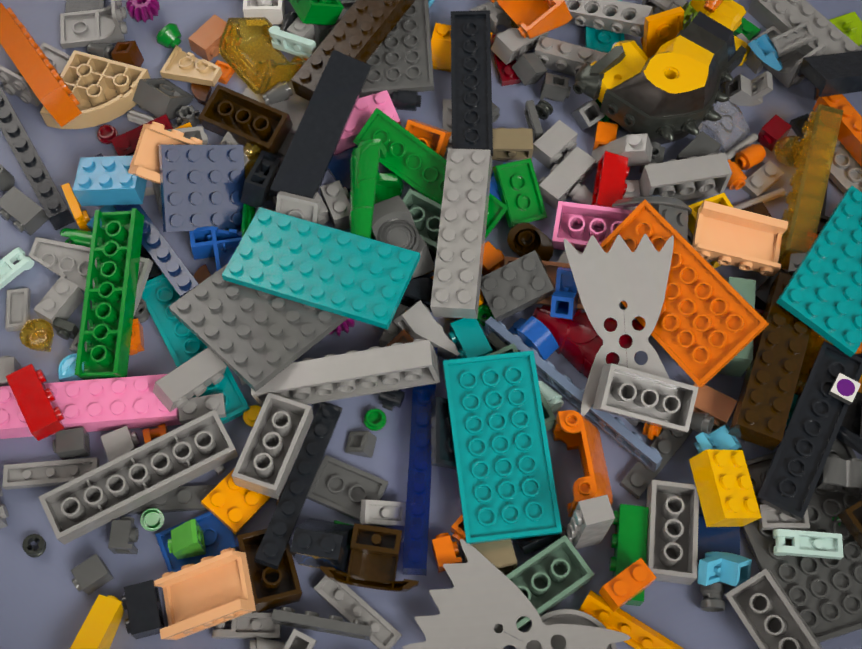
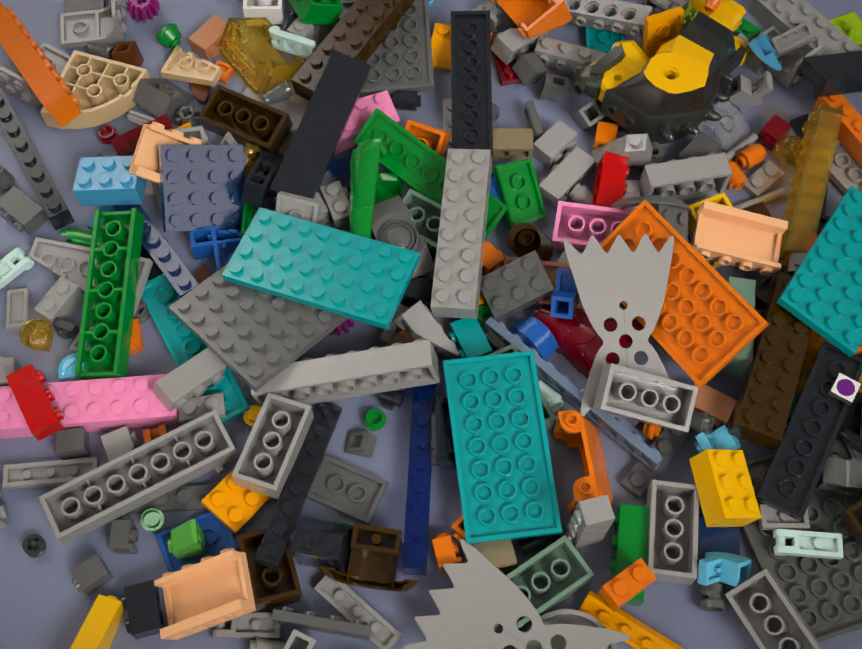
(80, 216): light orange plate -> none
(383, 512): light grey plate -> none
(544, 109): pearl dark grey bush -> none

